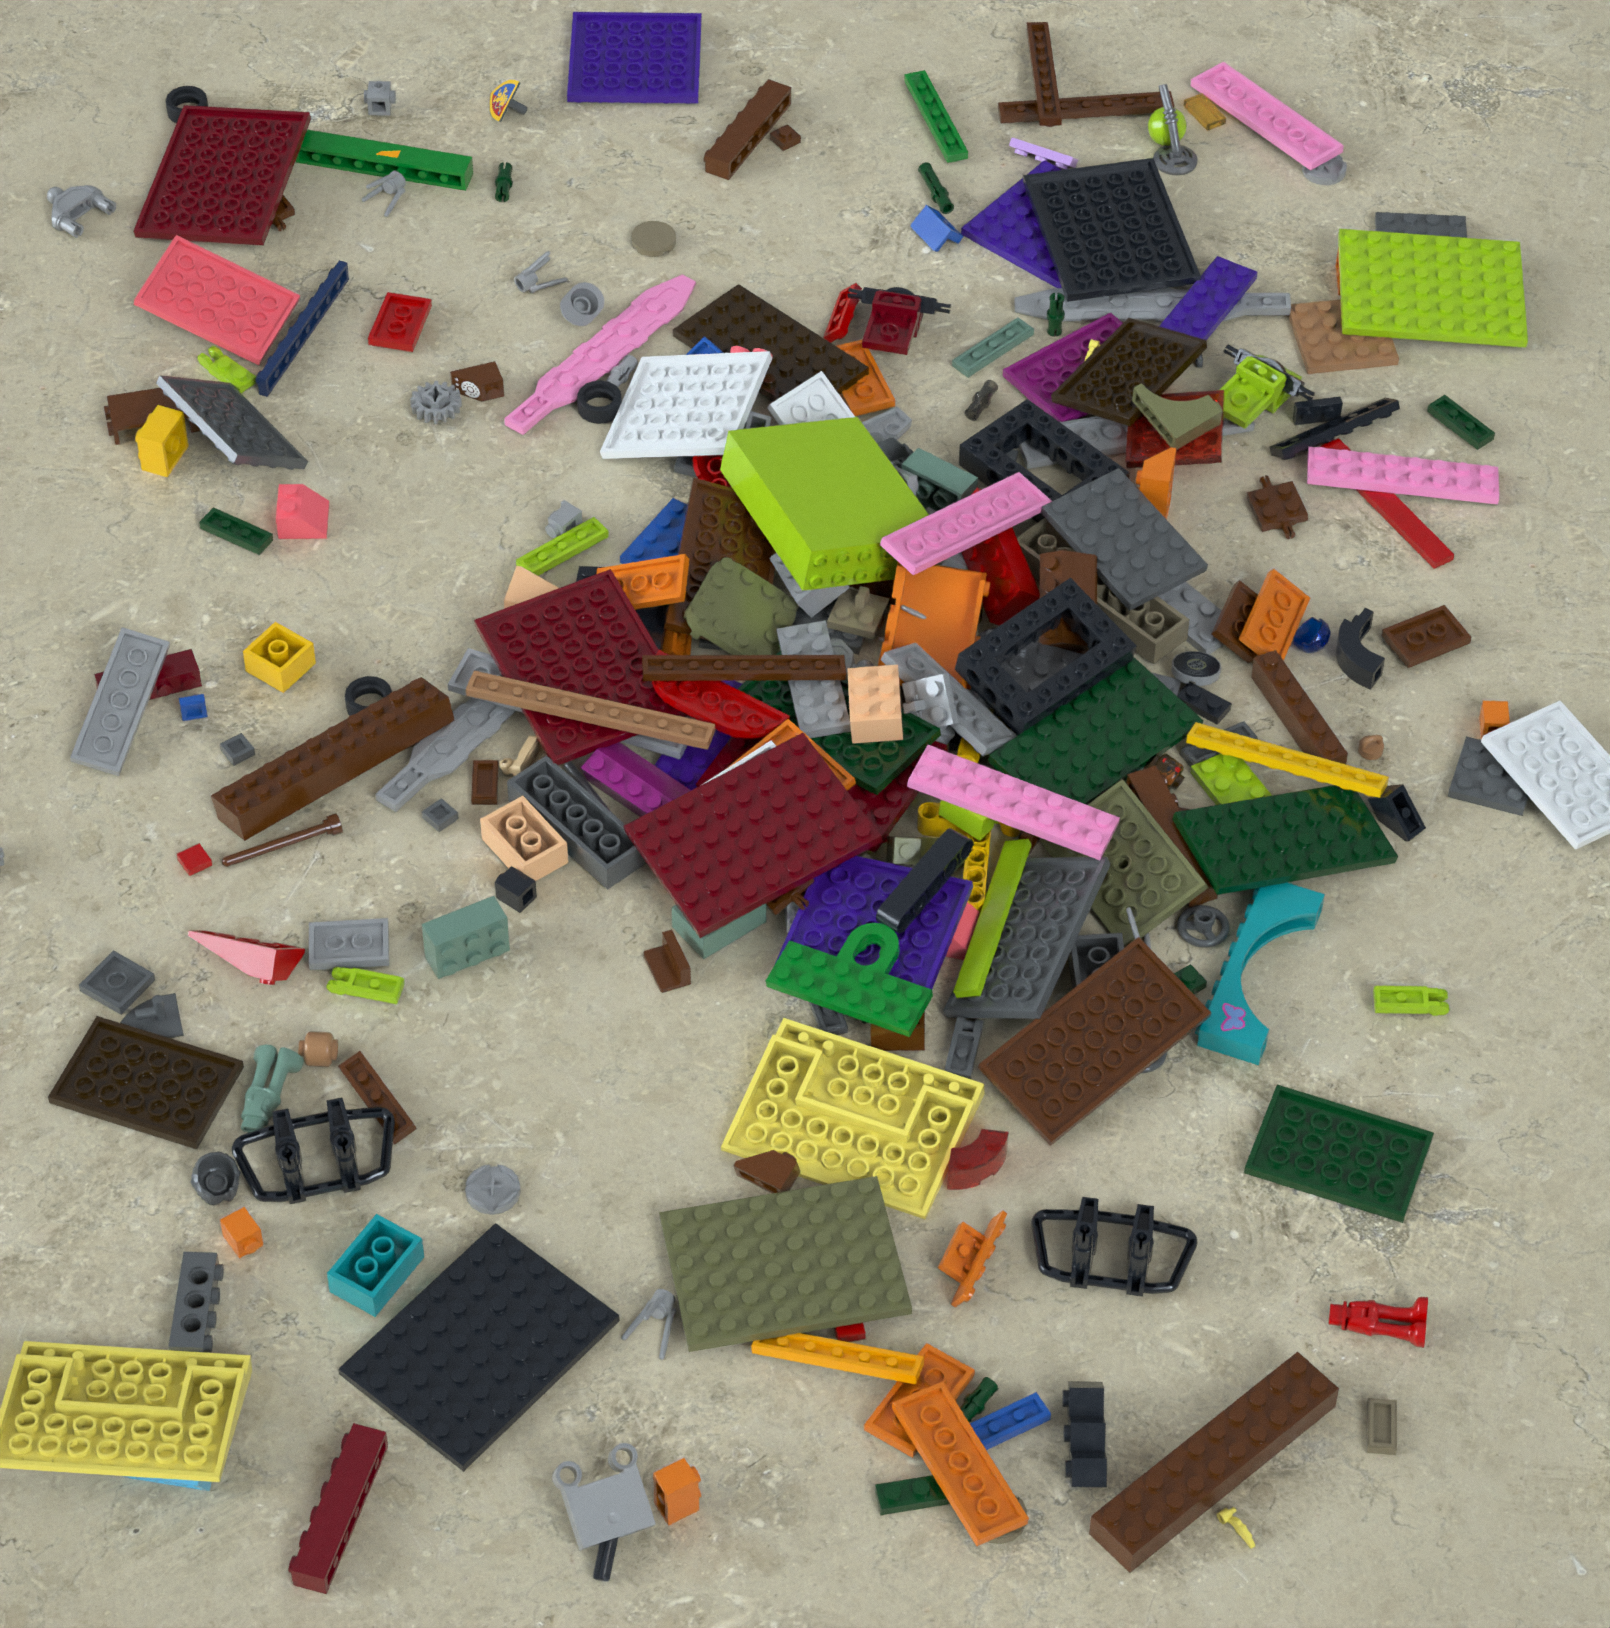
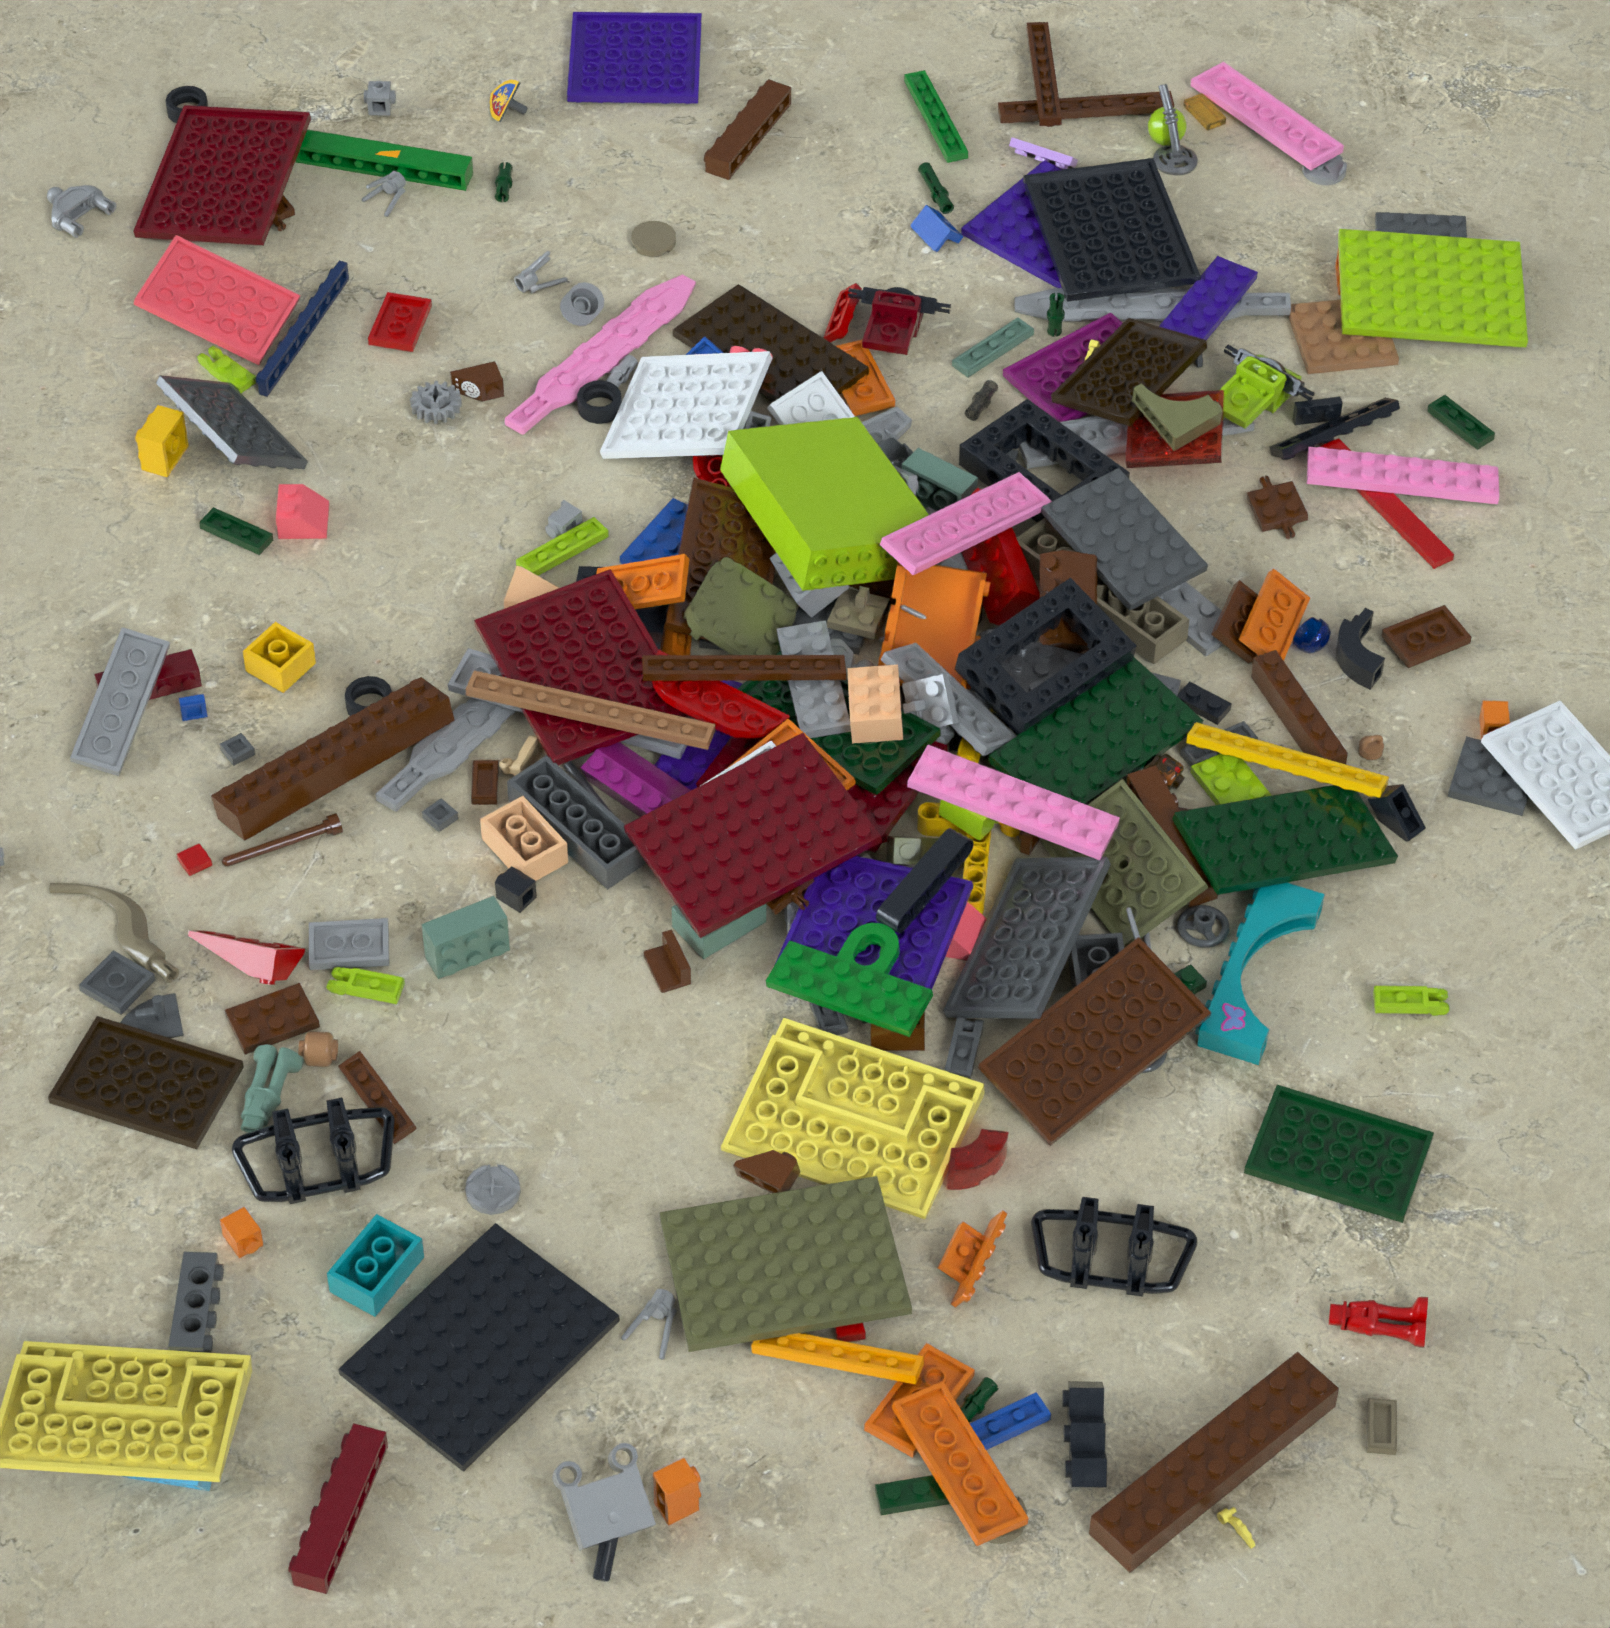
(131, 929): none -> dark tan animal
(132, 409): reddish brown panel -> none
(215, 1177): dark grey hair -> none
(272, 1018): none -> reddish brown plate
(684, 466): dark grey plate -> none
(785, 137): reddish brown plate -> none
(992, 918): lime tile -> none
(1157, 479): orange slope -> none
(1196, 667): tile -> none

